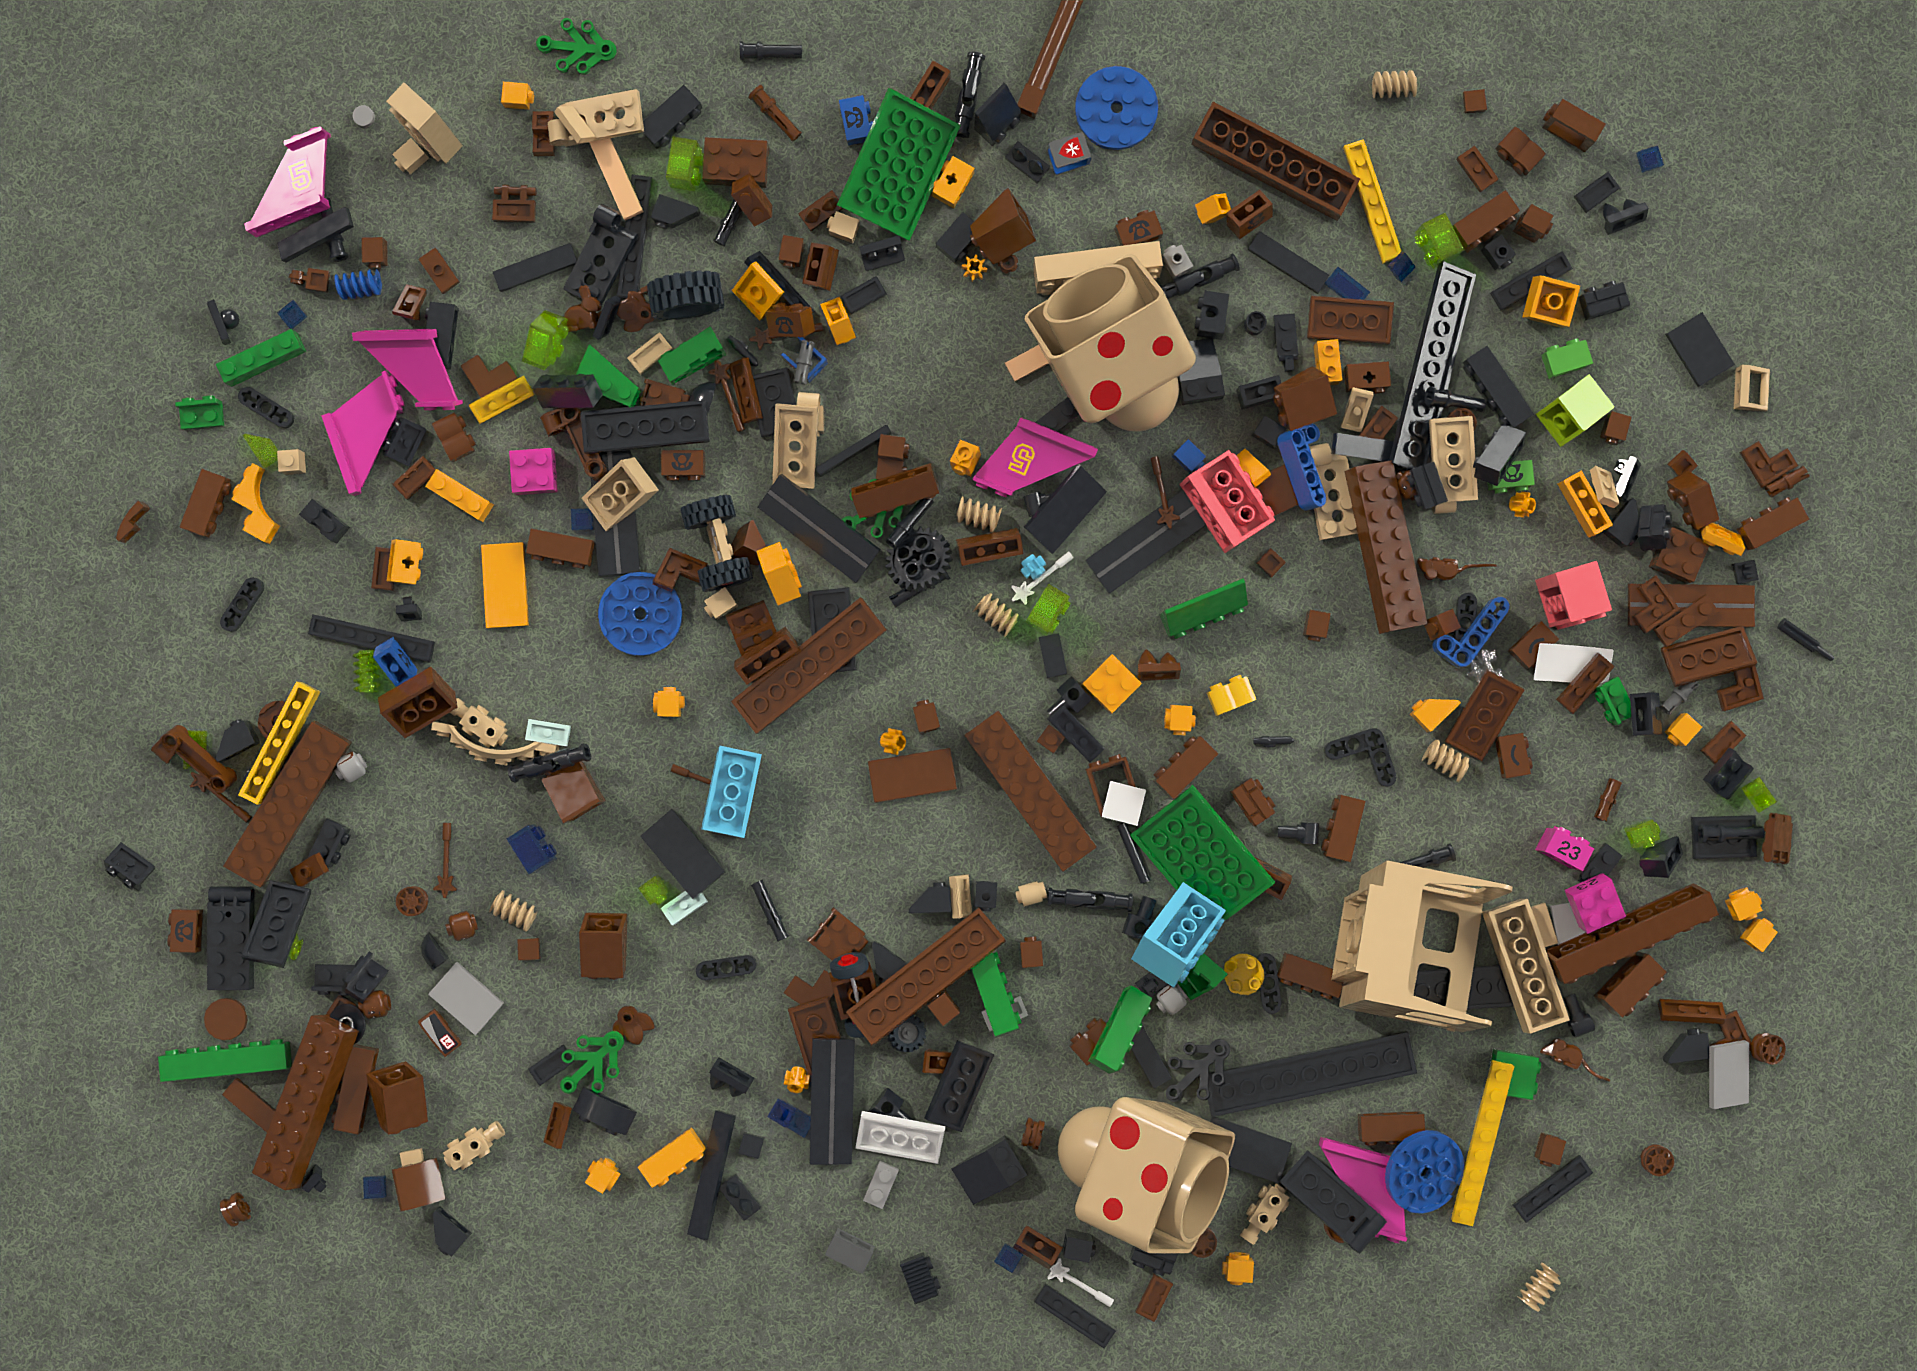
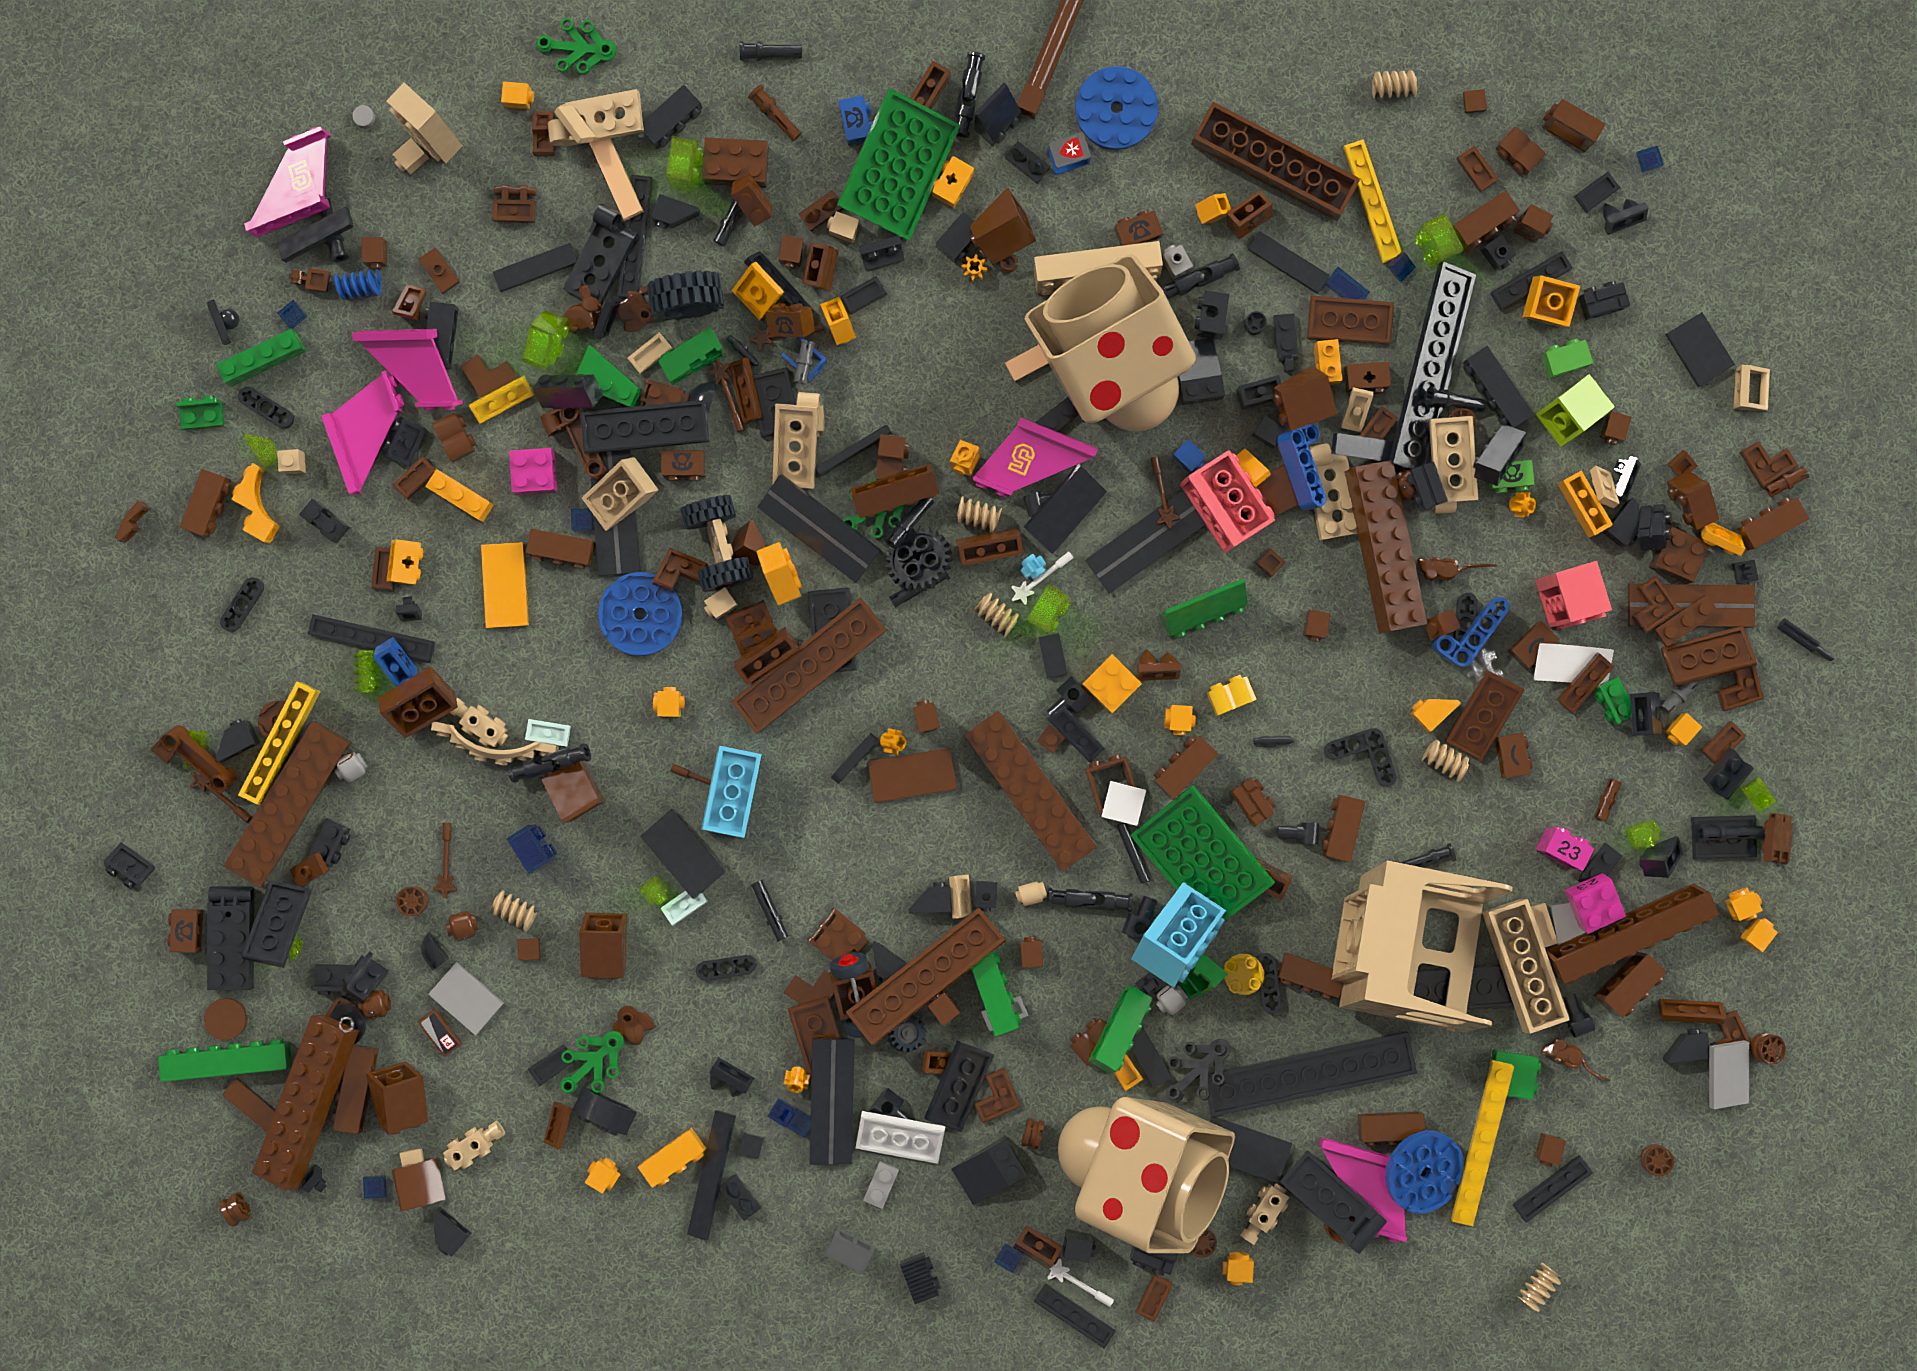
(854, 758): none -> black beam
(1003, 1098): none -> reddish brown tile
(1128, 1074): none -> light orange tile

